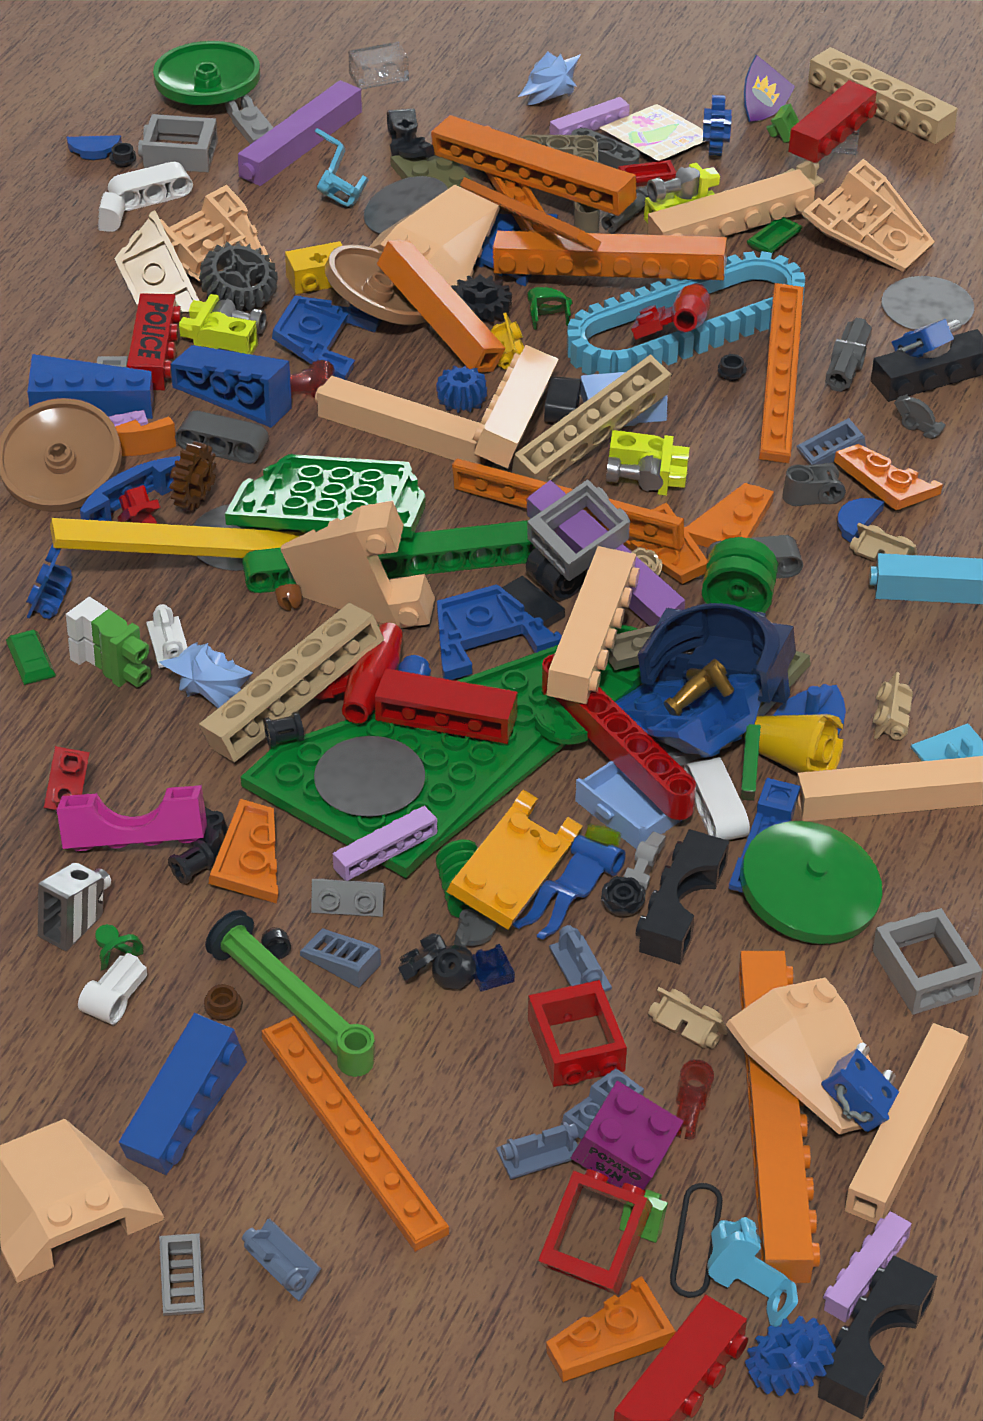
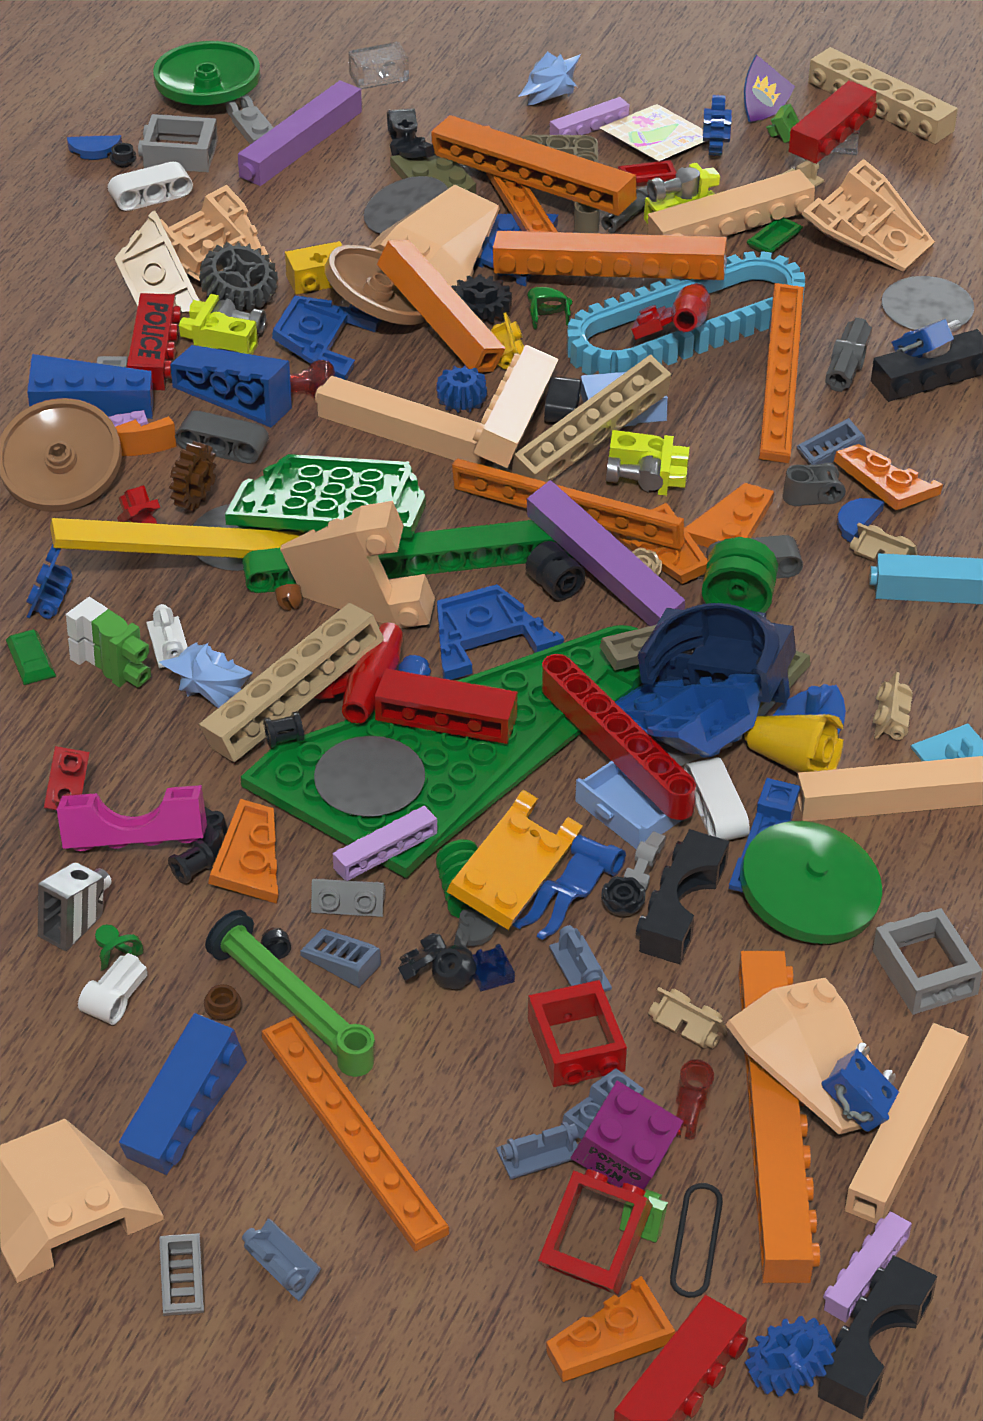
(105, 499): blue slope -> none
(110, 212): white brick -> none
(330, 183): medium azure piece -> none
(533, 215): orange tile -> none
(535, 601): black tile -> none
(557, 723): green tile -> none
(559, 554): light grey window -> none
(592, 625): light nougat brick -> none
(603, 834): clear neon green tile -> none
(617, 154): dark grey beam -> none
(699, 683): pearl gold piece -> none
(731, 367): black plate -> none
(735, 1258): medium azure piece -> none
(750, 762): green tile -> none
(918, 415): dark grey piece -> none

